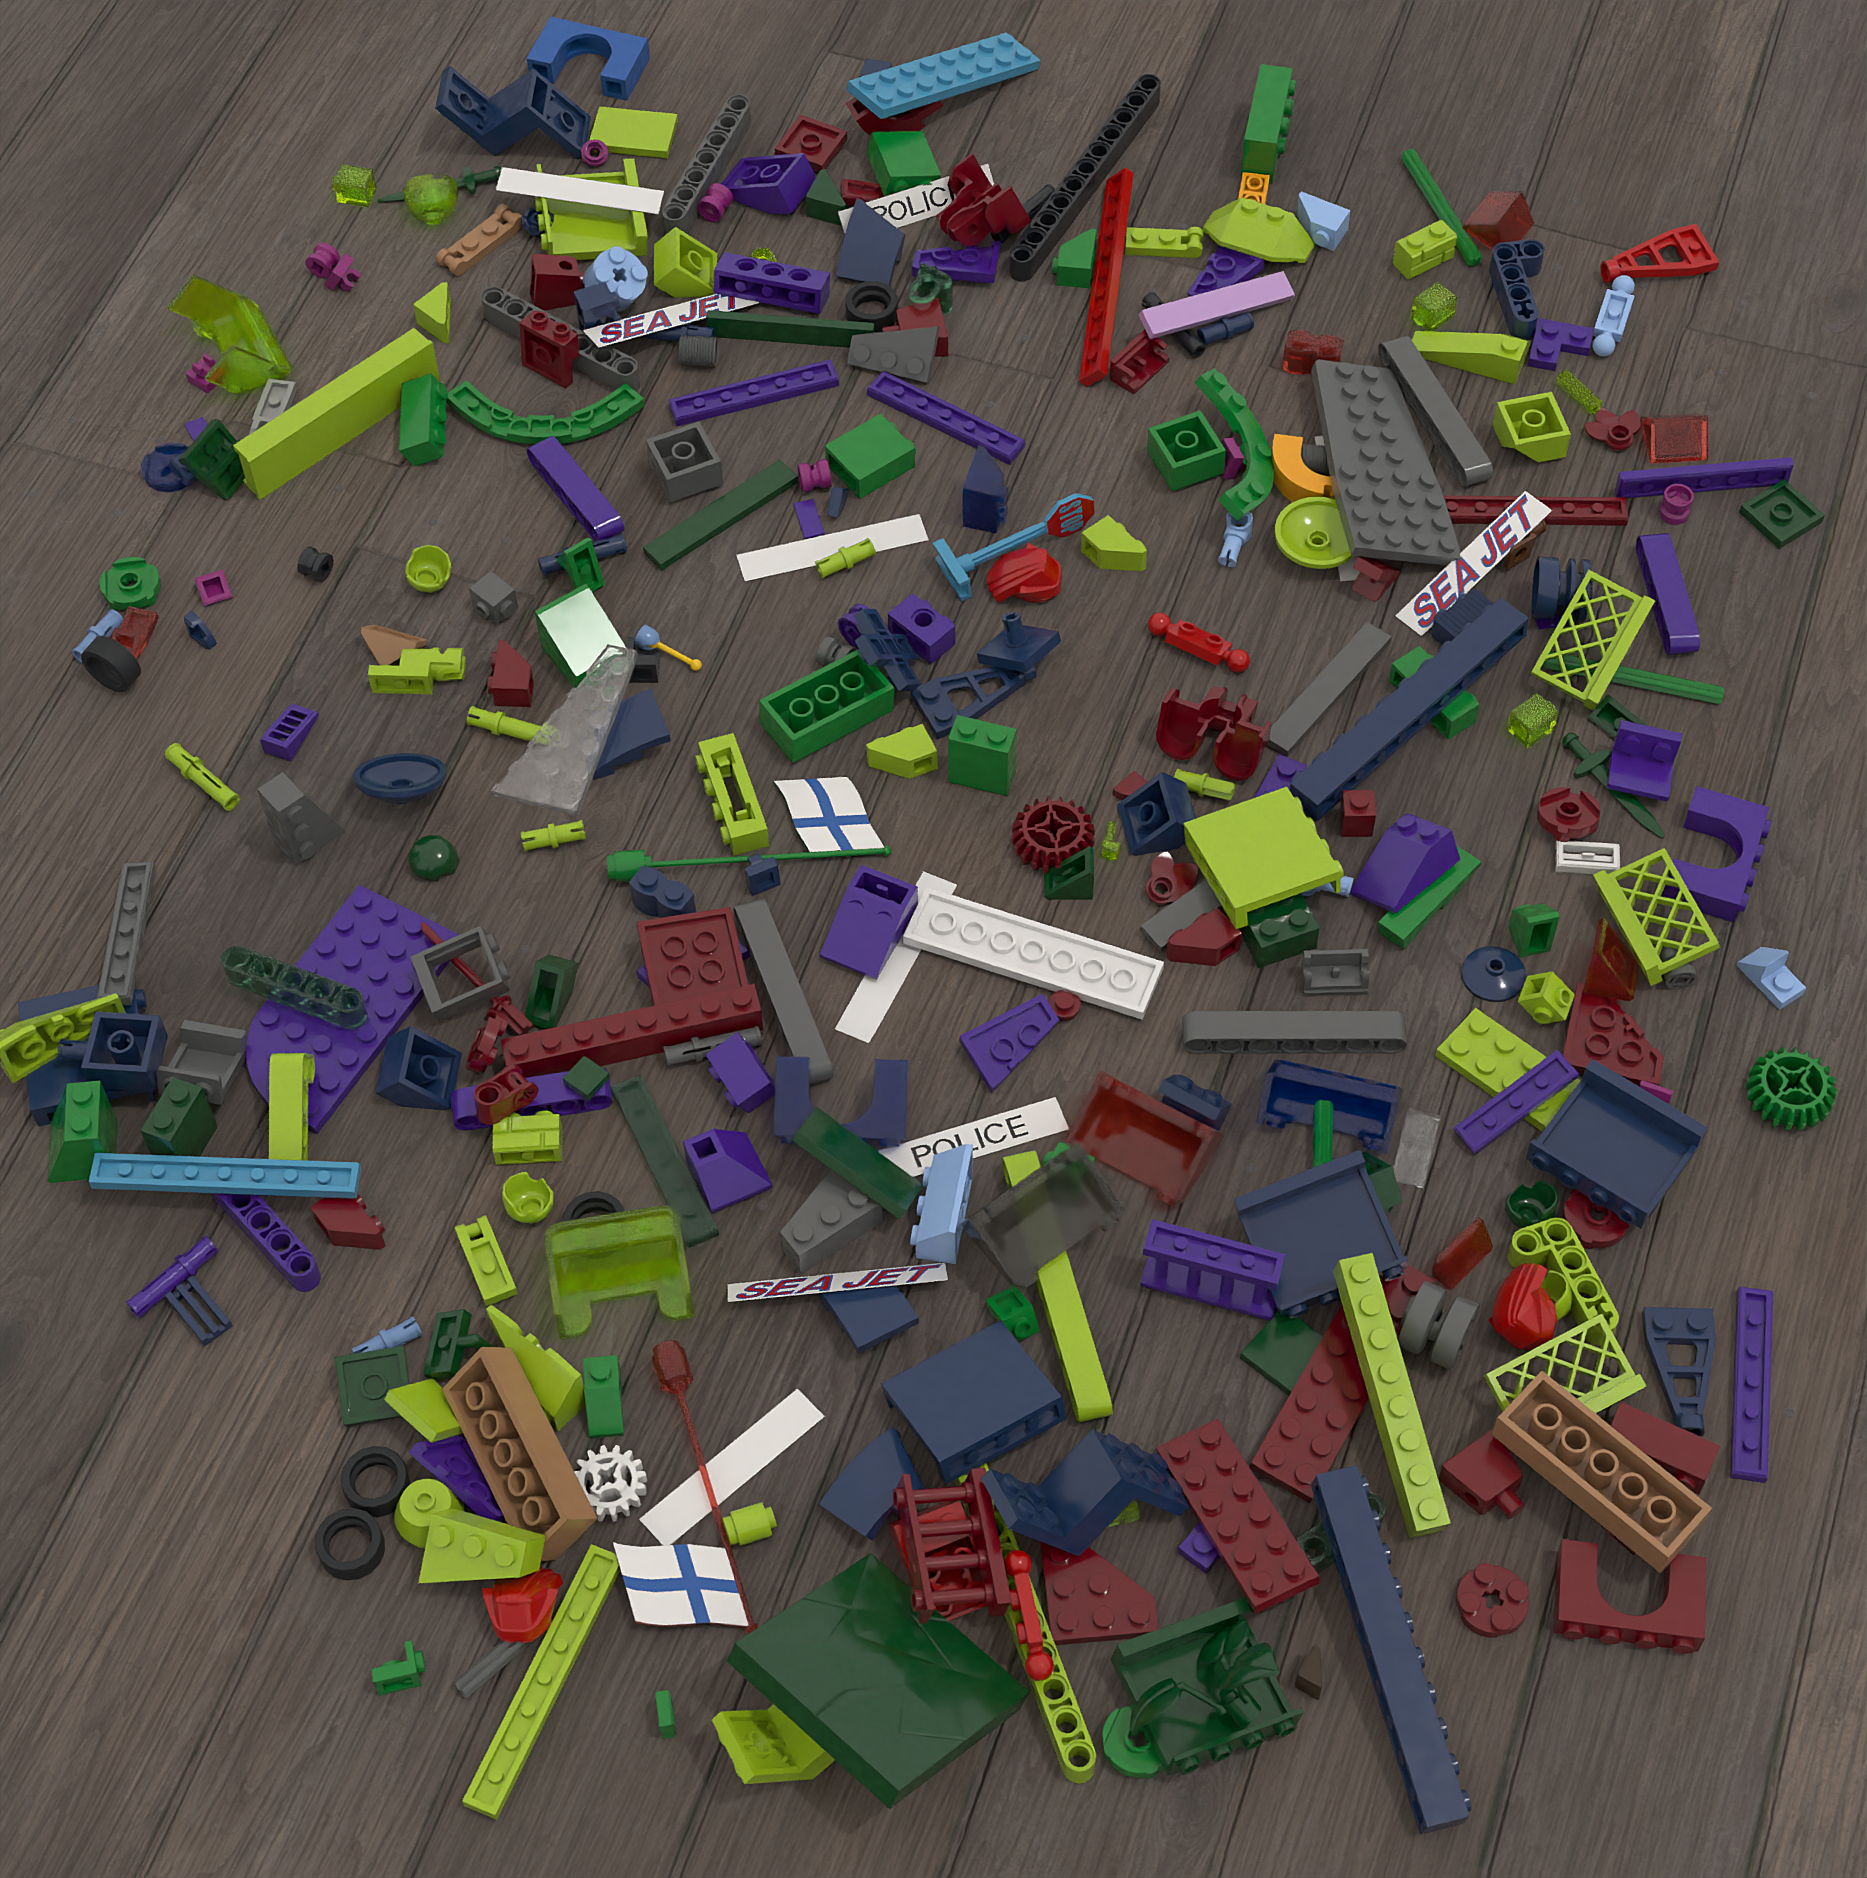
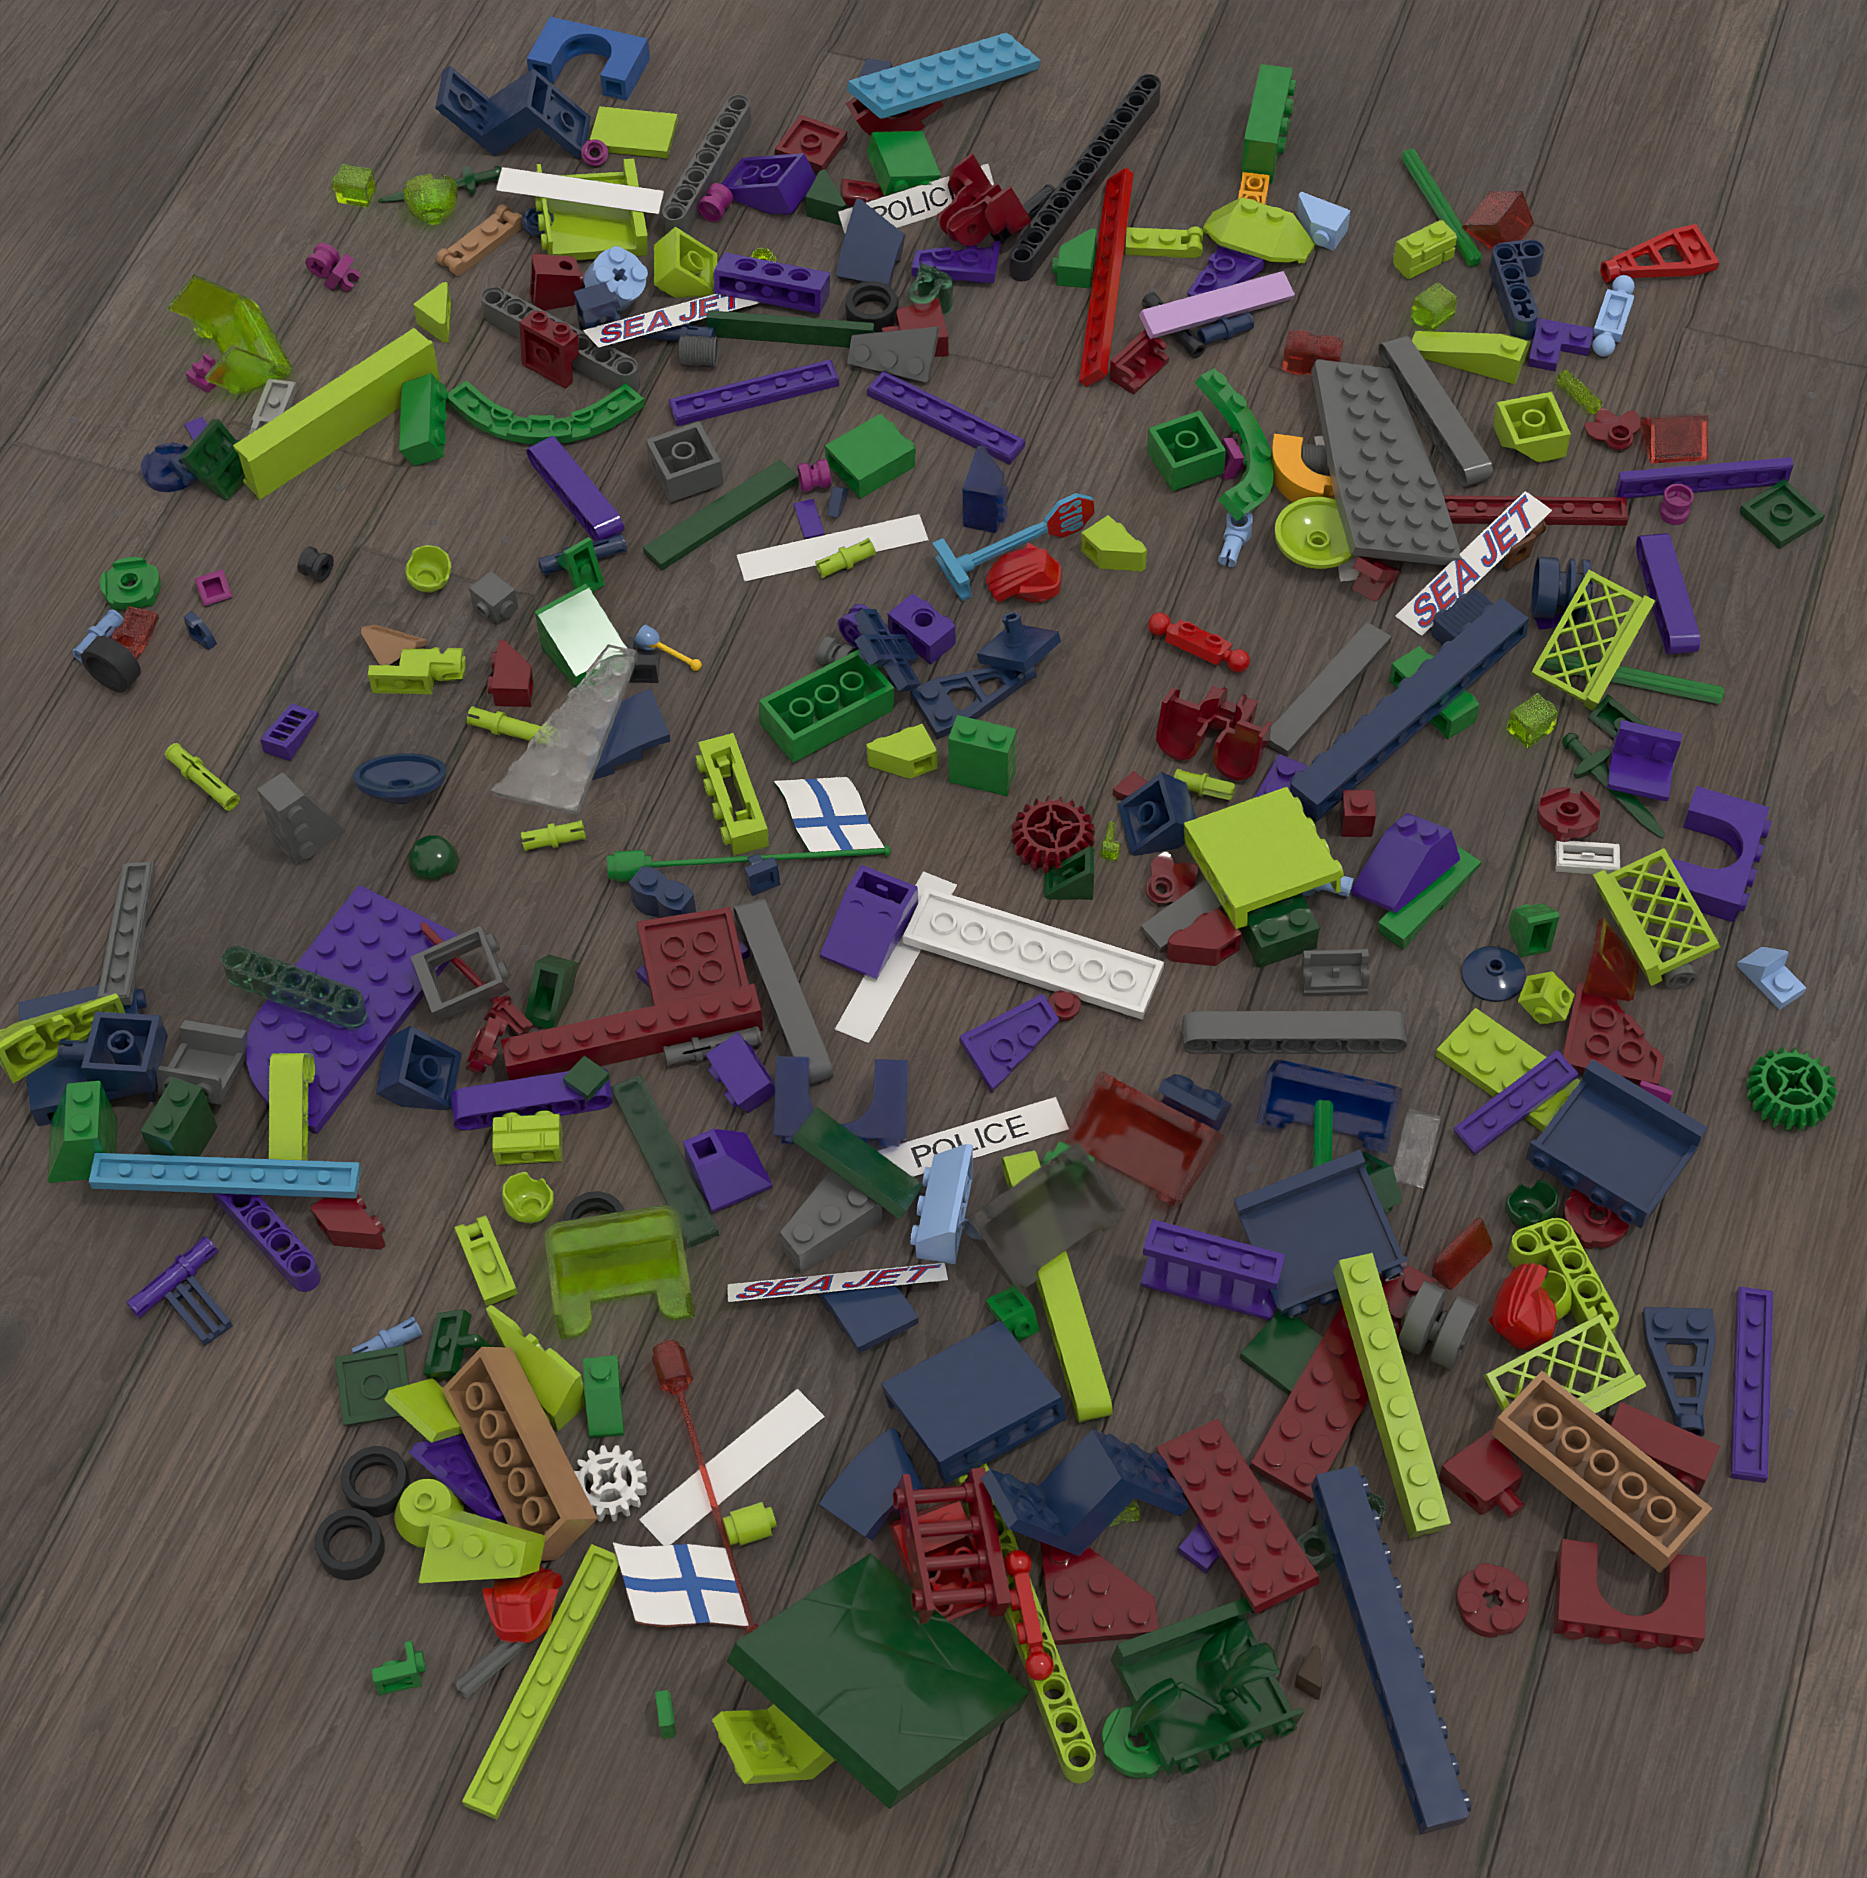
(503, 1095): dark red piece -> none

